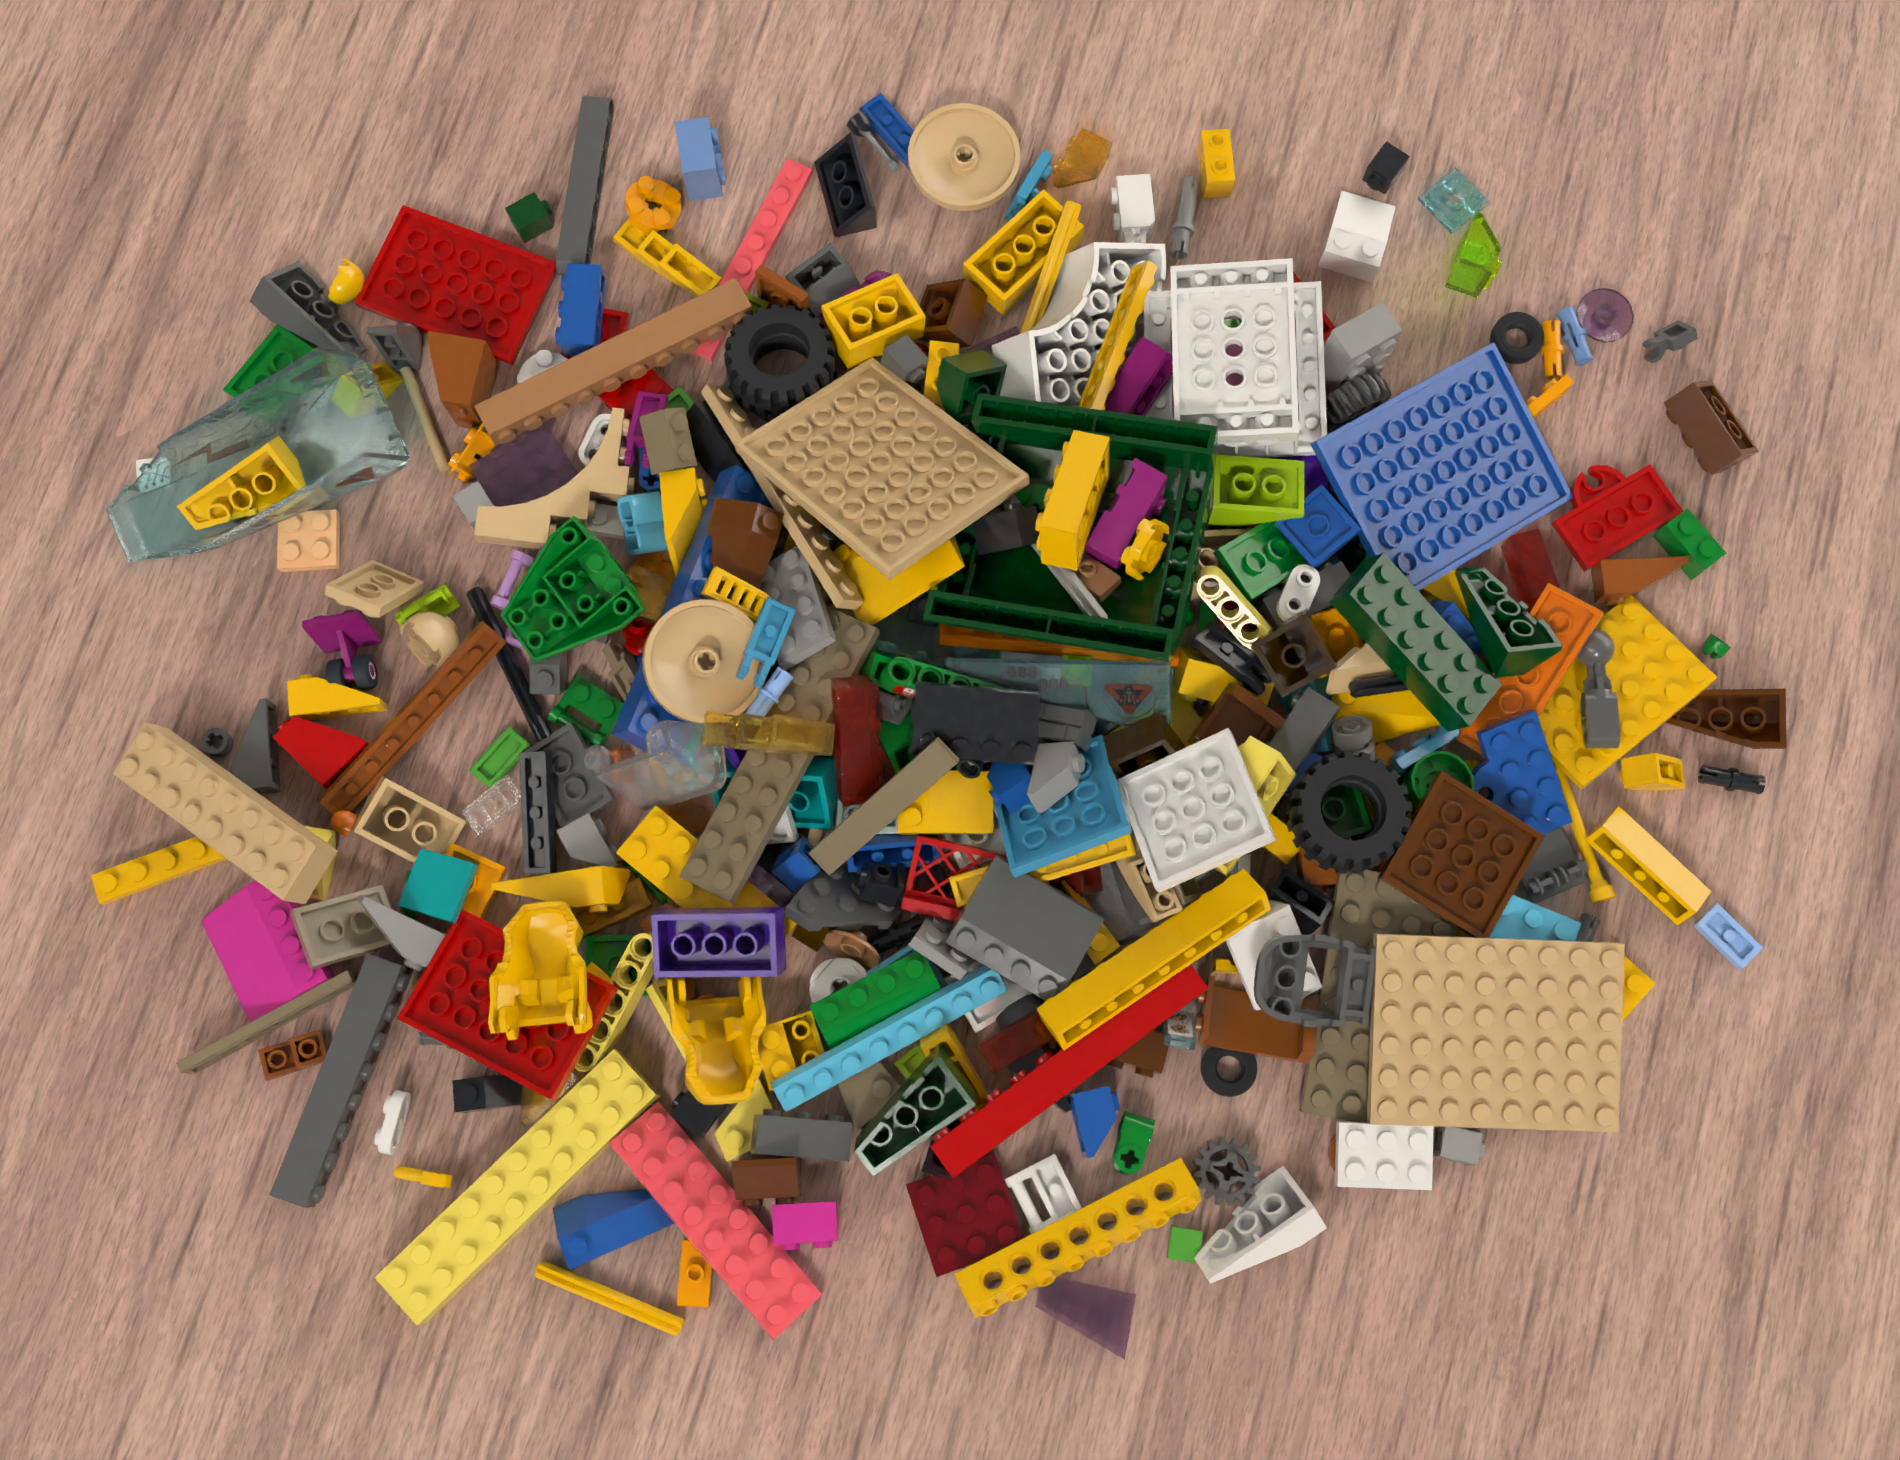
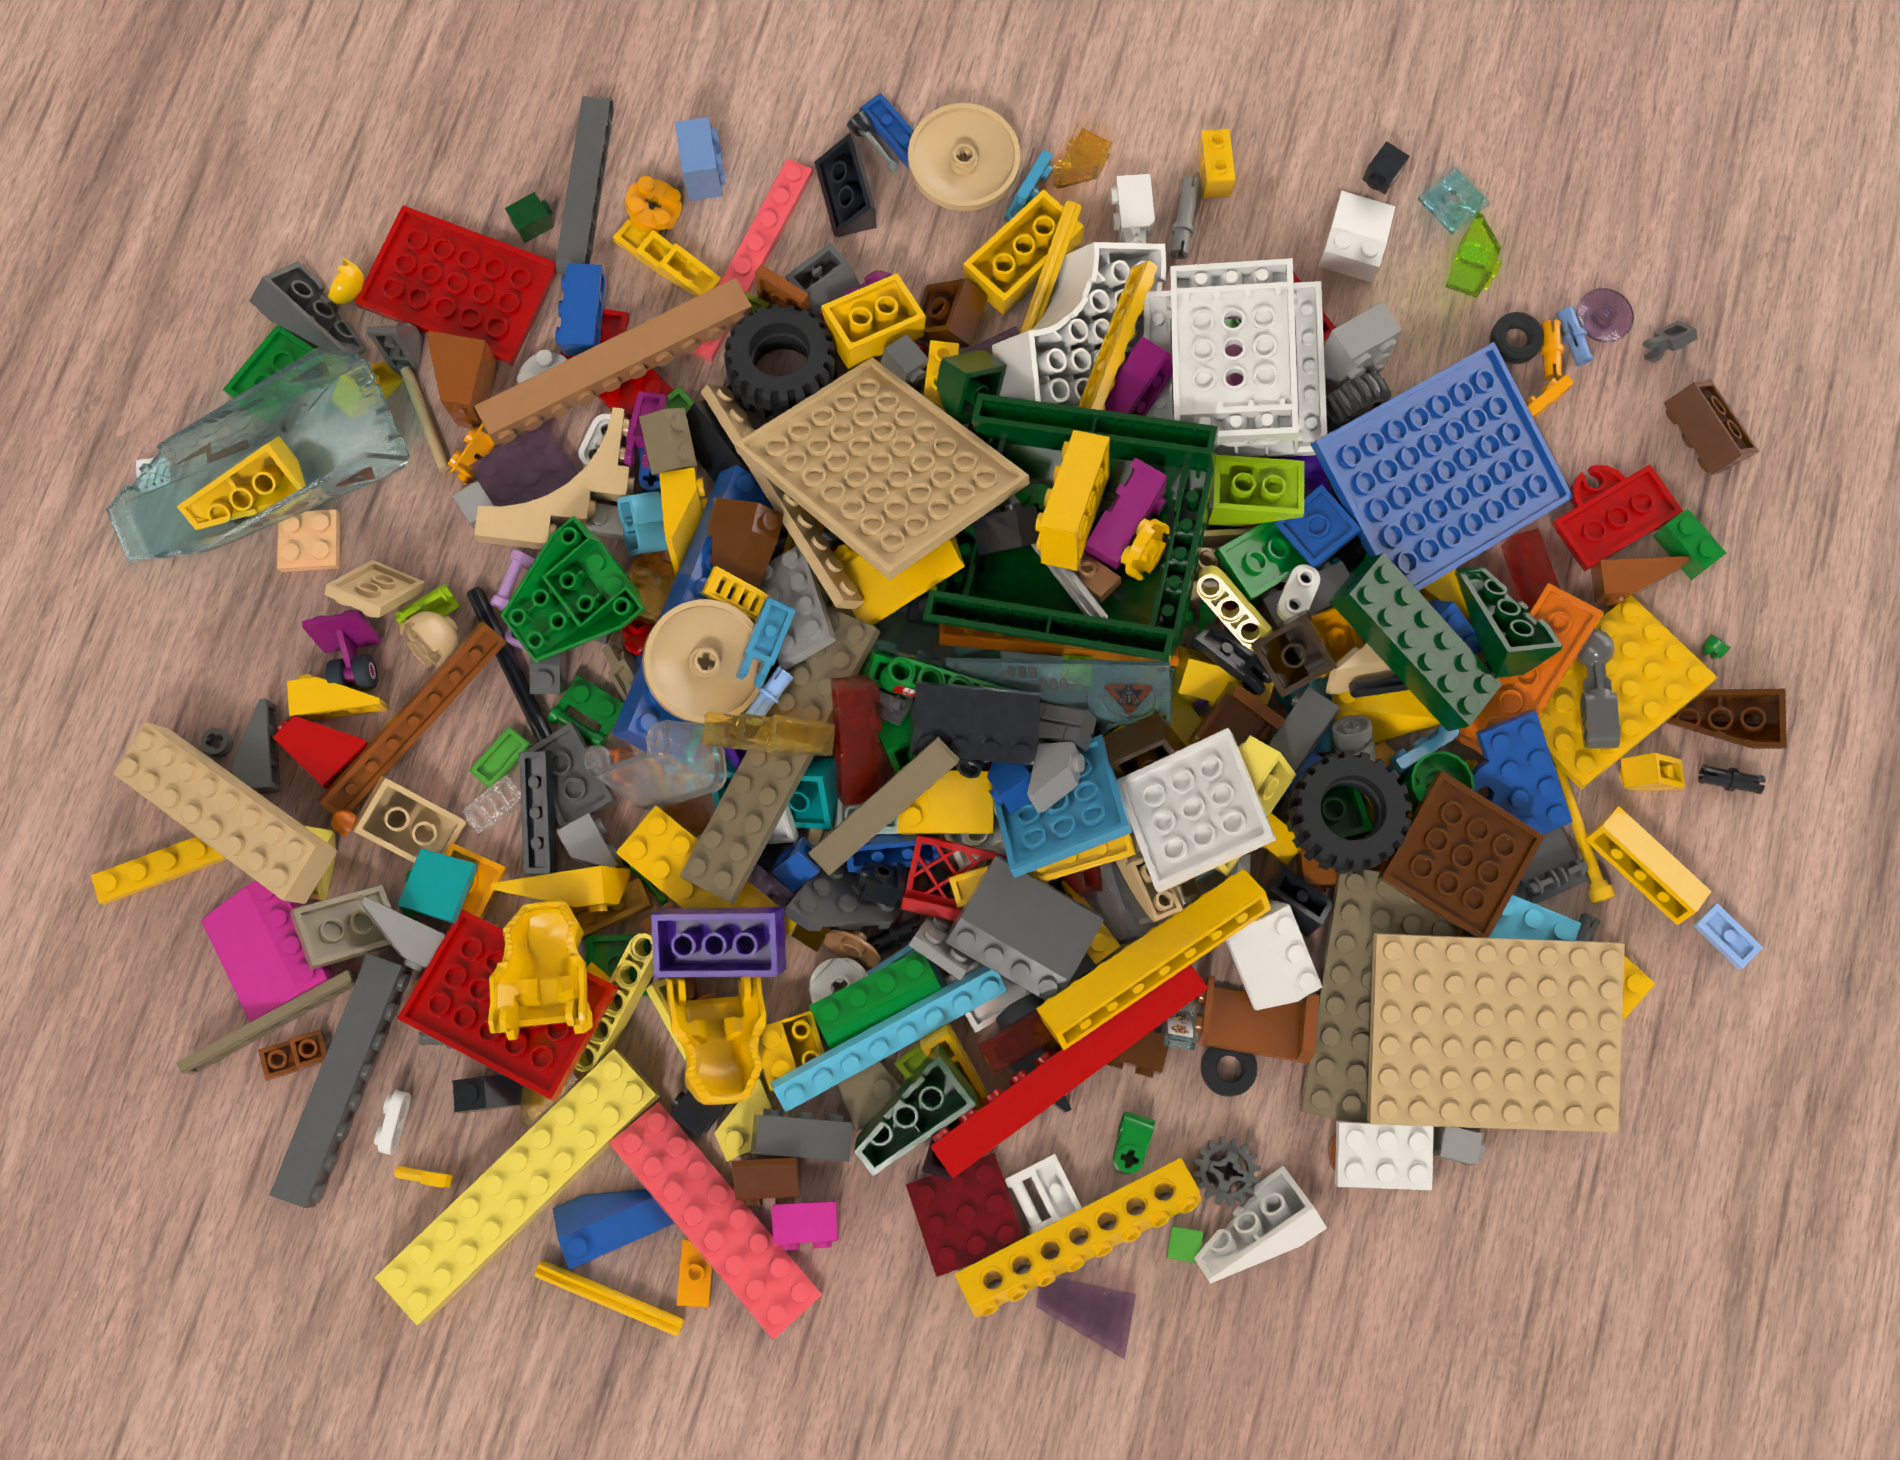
(1093, 1117): blue slope -> none
(1224, 966): yellow tile -> none
(1282, 976): dark grey slope -> none

